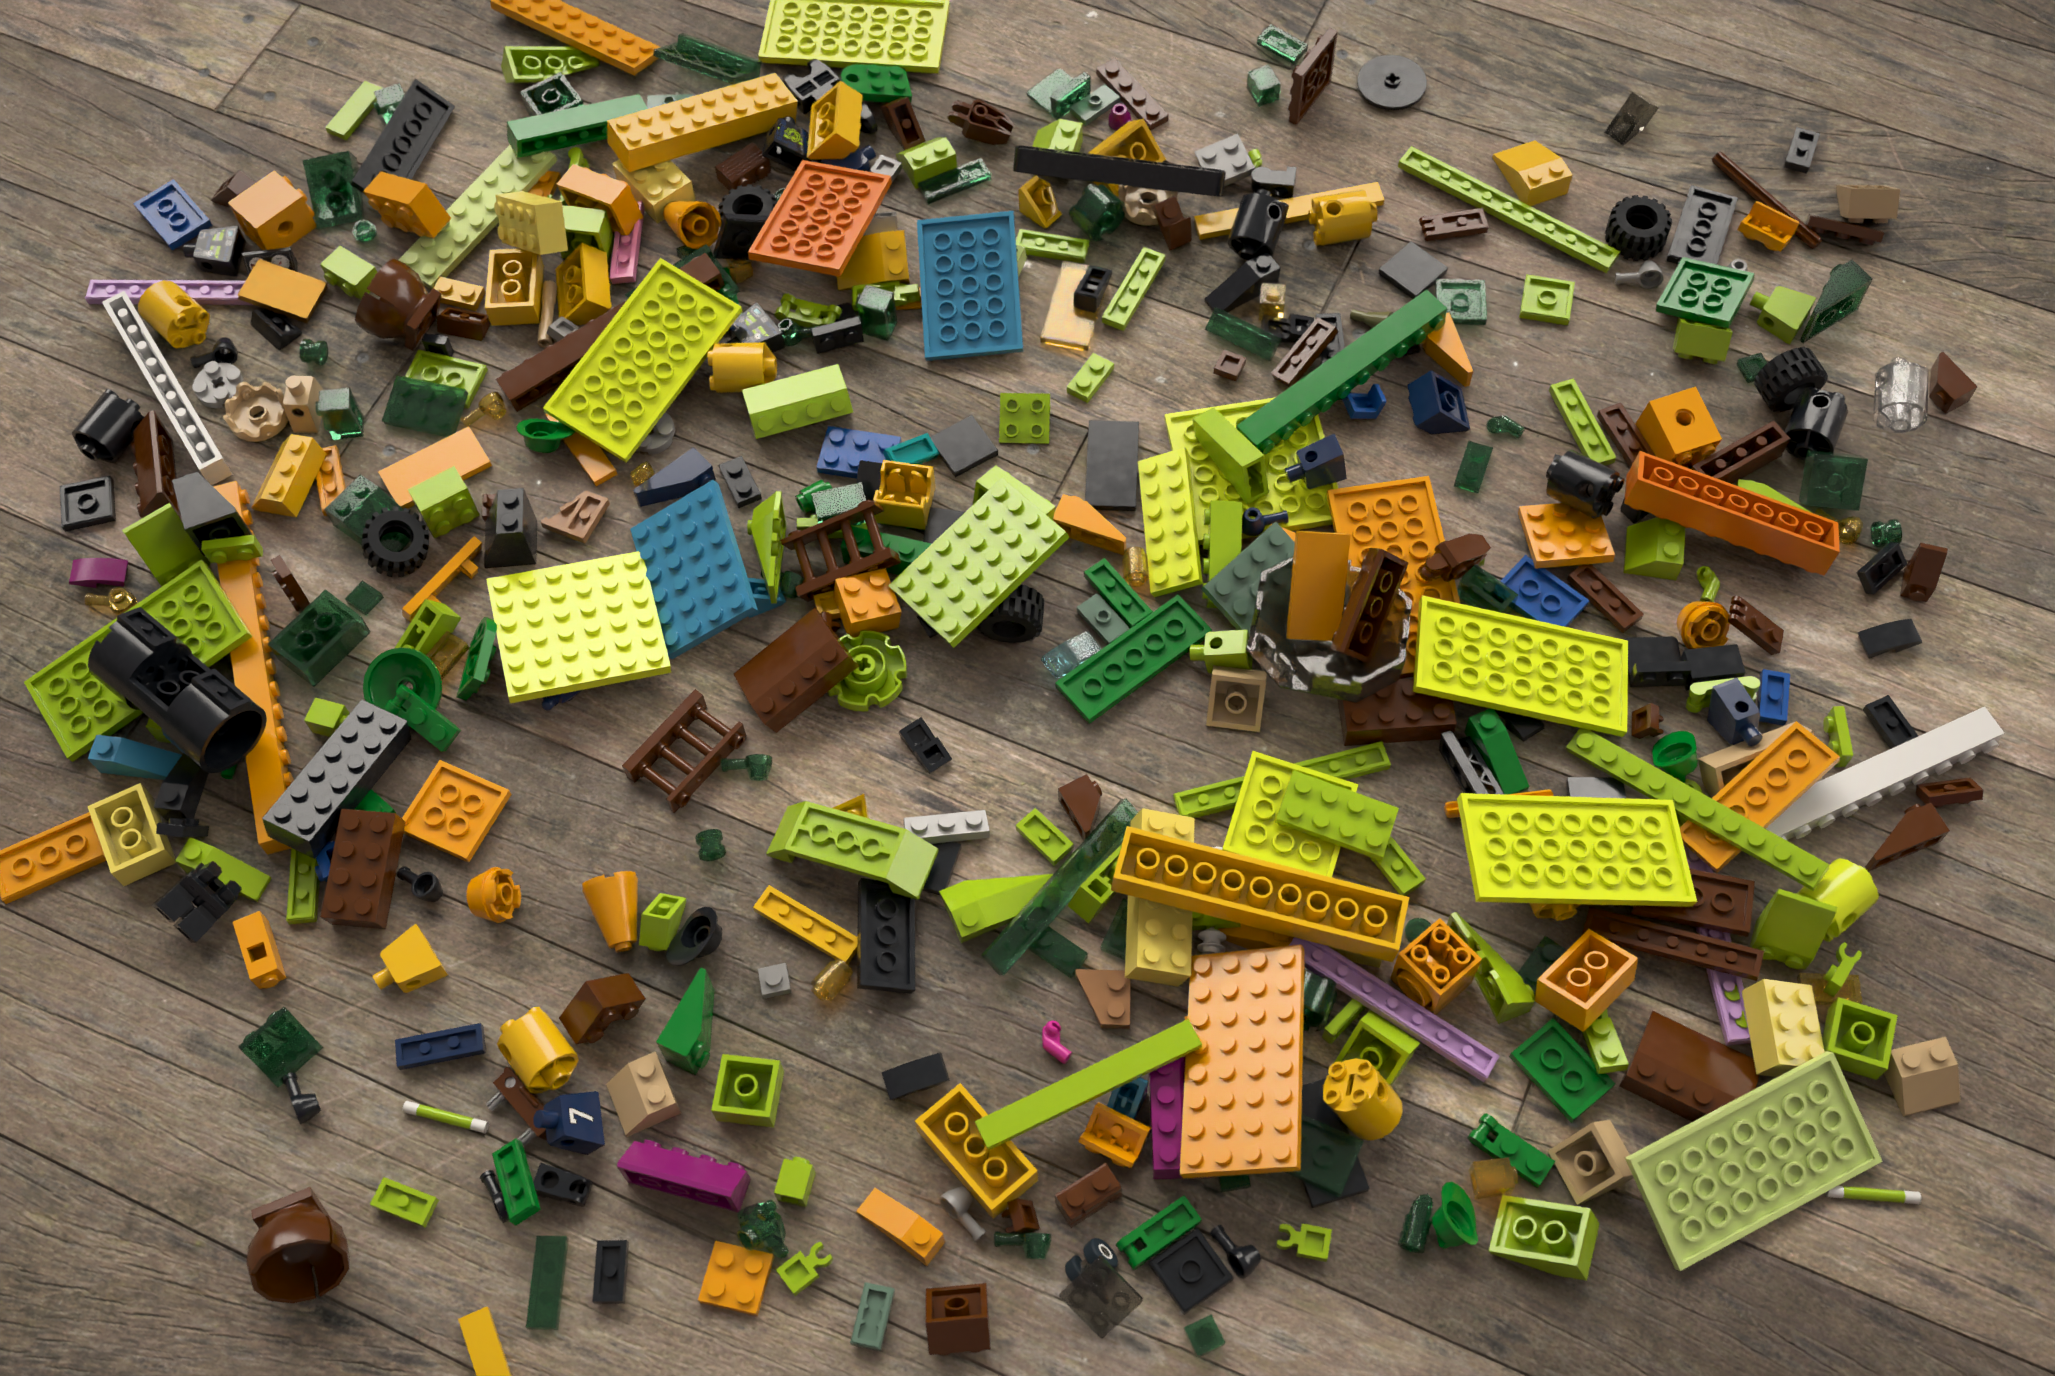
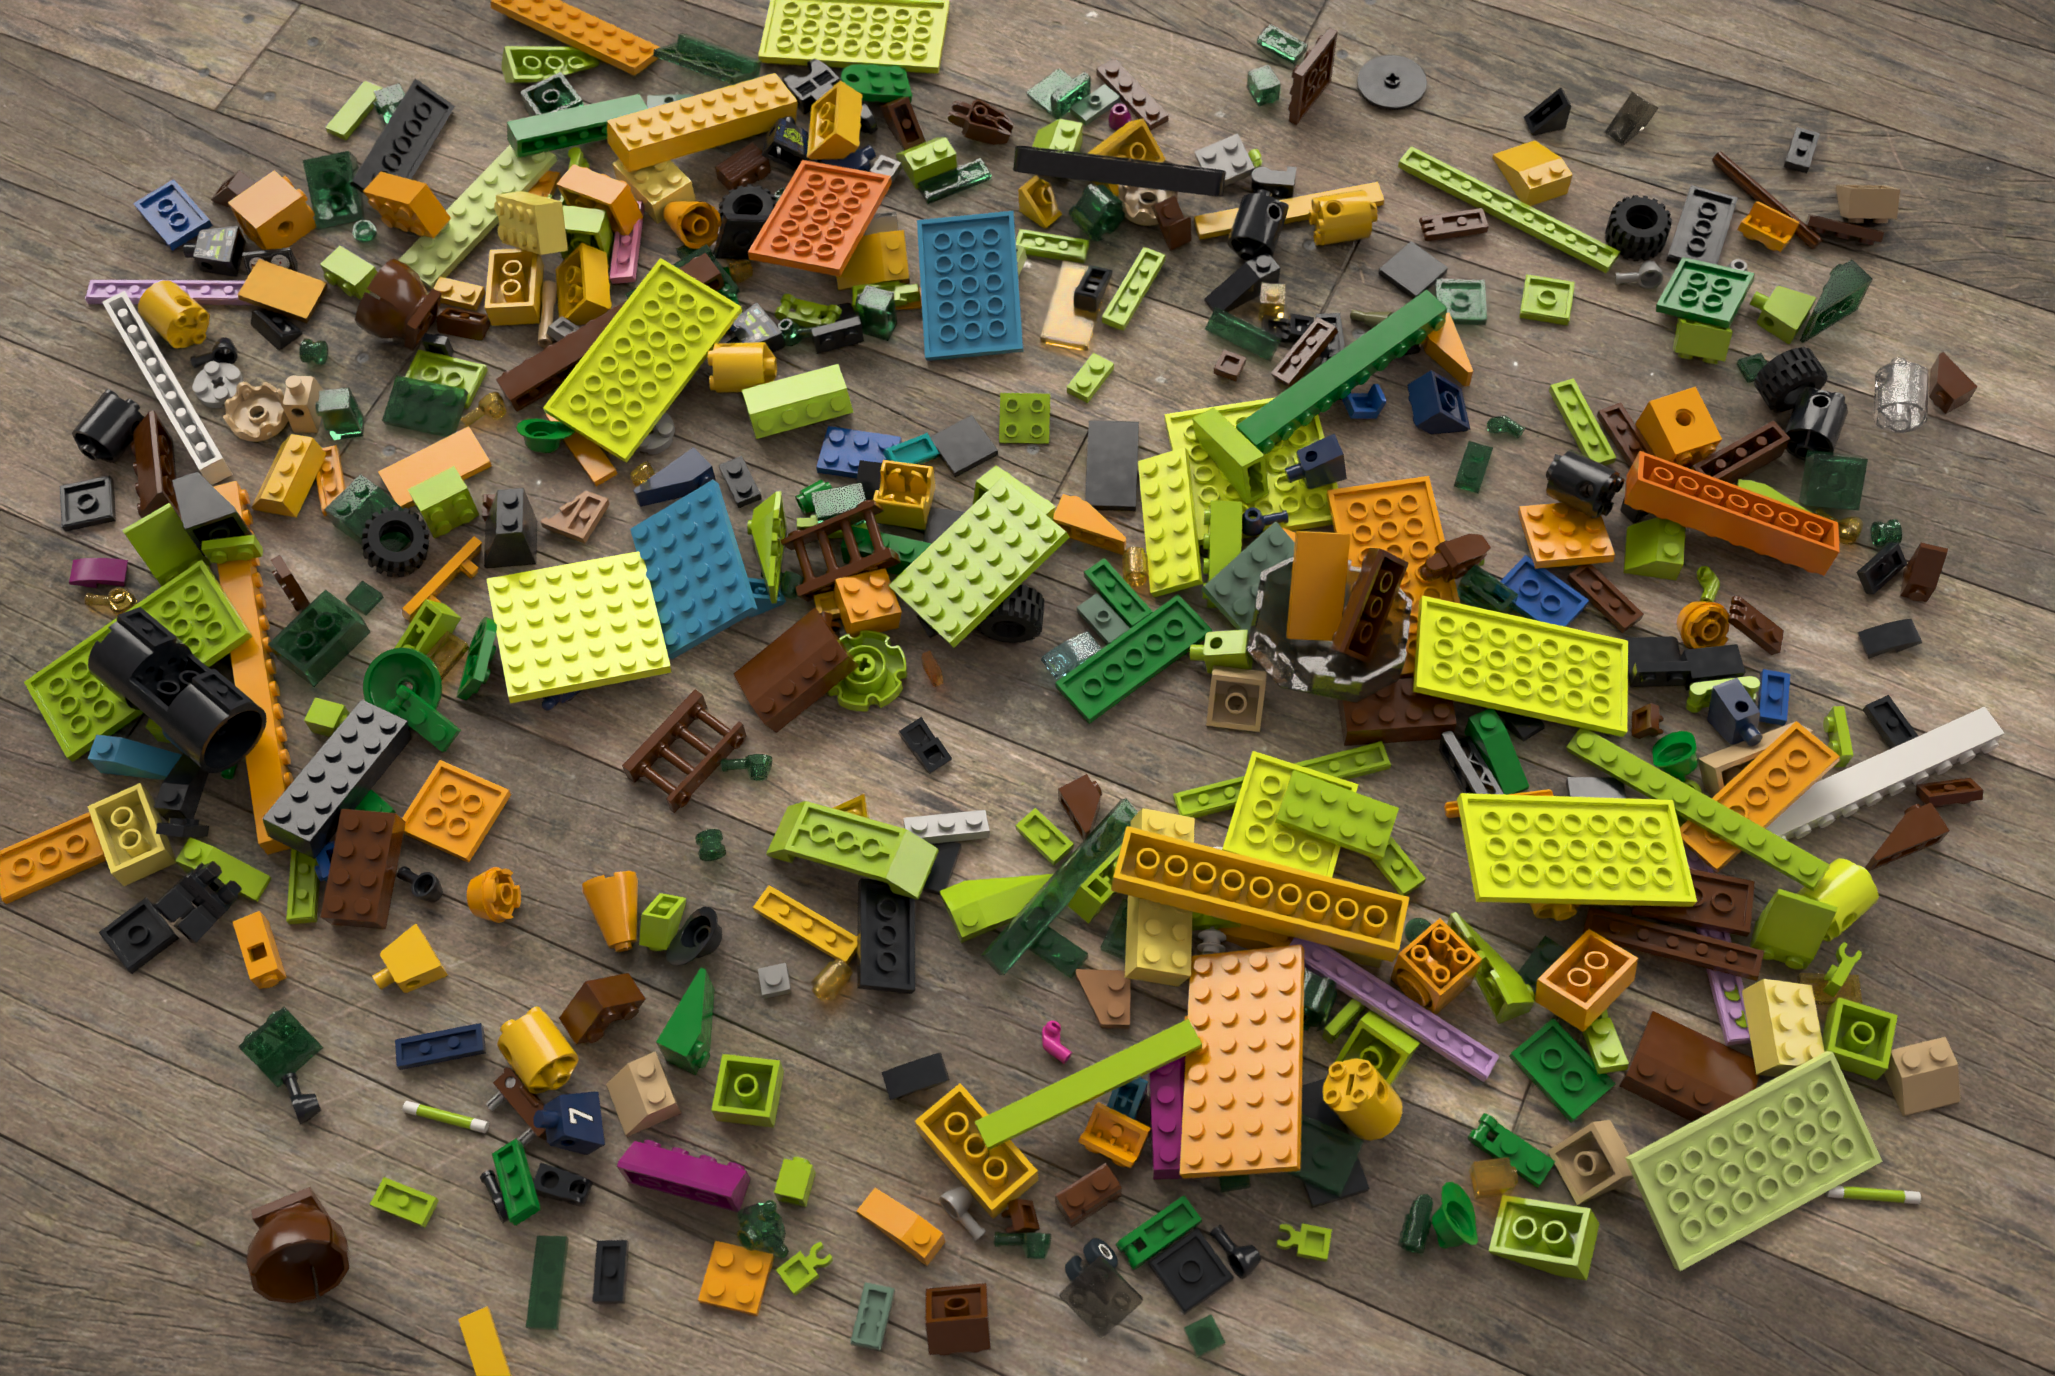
(138, 935): none -> black tile
(932, 668): none -> clear orange tile
(1550, 114): none -> black slope

